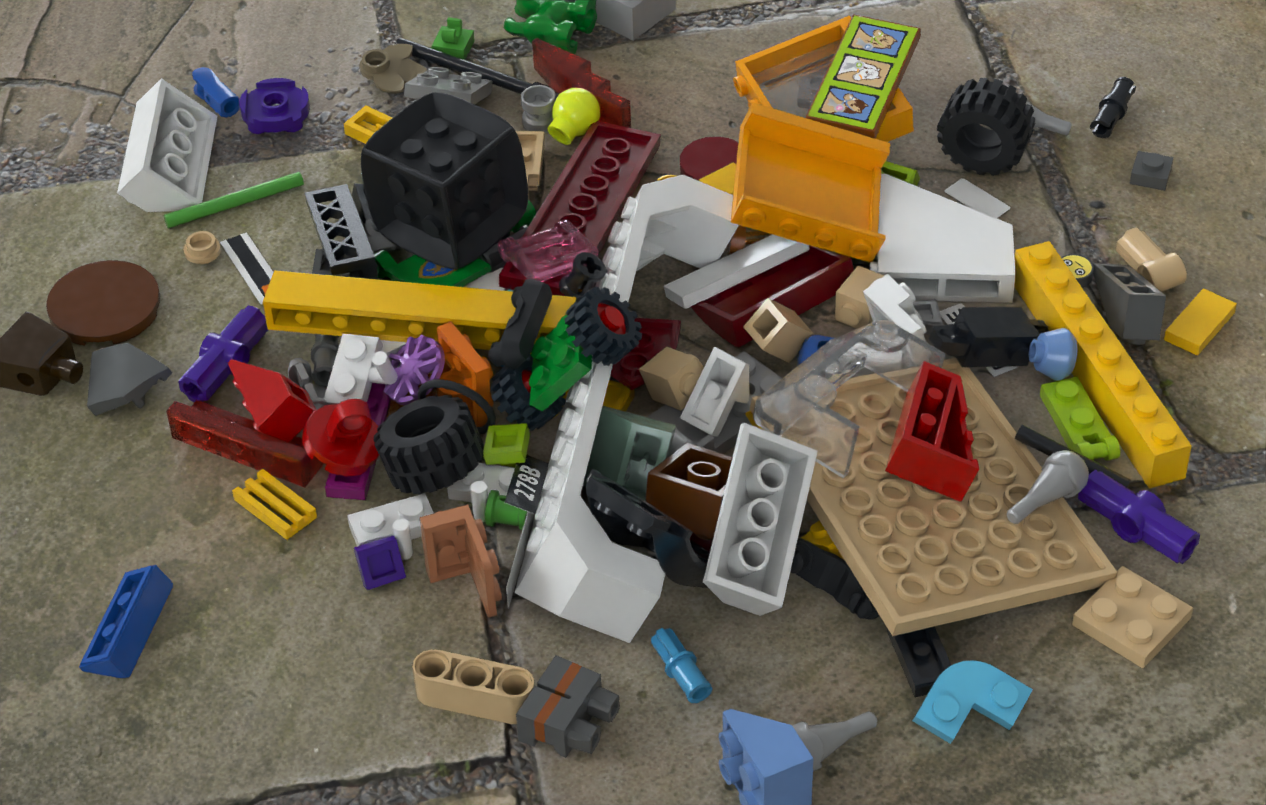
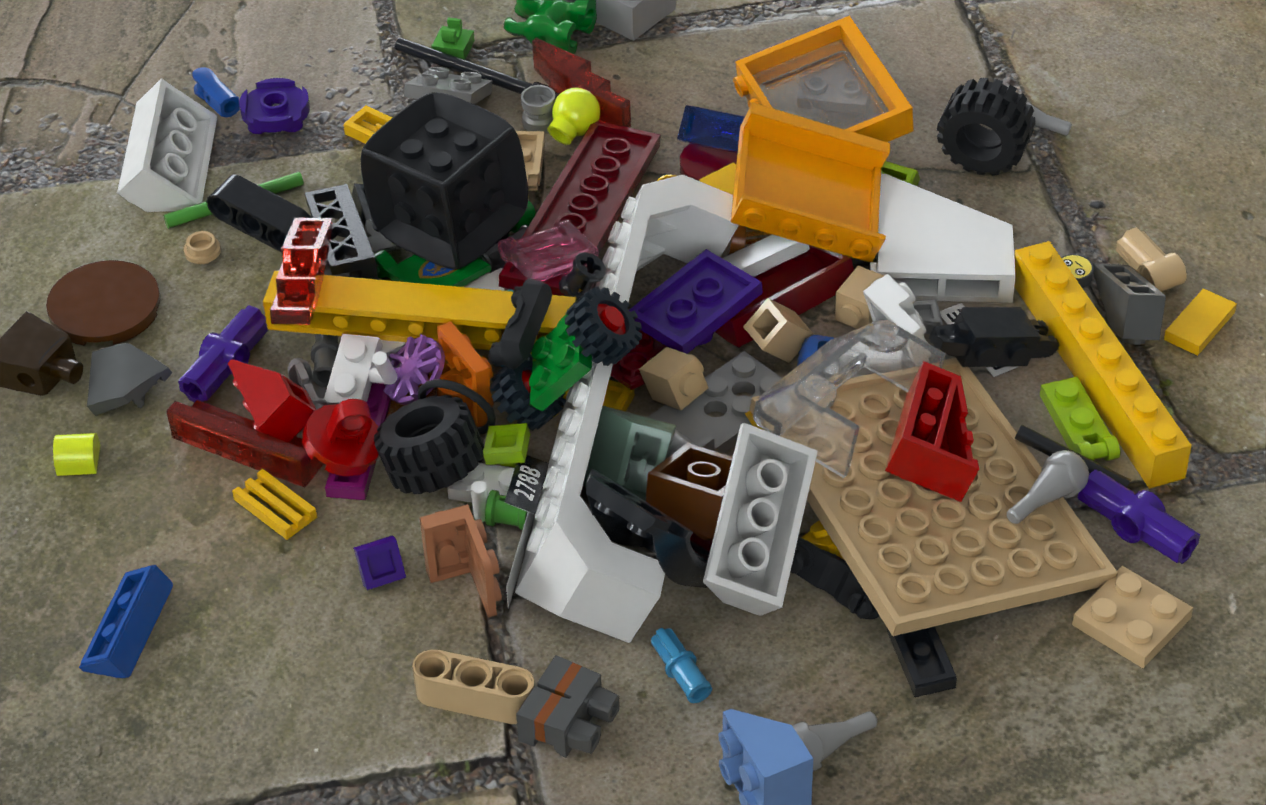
(76, 454): none -> neon yellow brick
(249, 264): sticker -> none
(254, 210): none -> black beam
(302, 271): none -> clear red slope
(390, 67): dark tan plate -> none
(395, 519): white plate -> none
(696, 302): none -> dark purple plate
(710, 128): none -> clear blue tile
(717, 389): white slope -> none
(864, 75): tile -> none
(967, 687): medium azure plate -> none
(977, 198): white sticker -> none
(1054, 353): medium blue cone -> none
(1113, 107): black pin -> none
(1151, 170): dark grey plate -> none

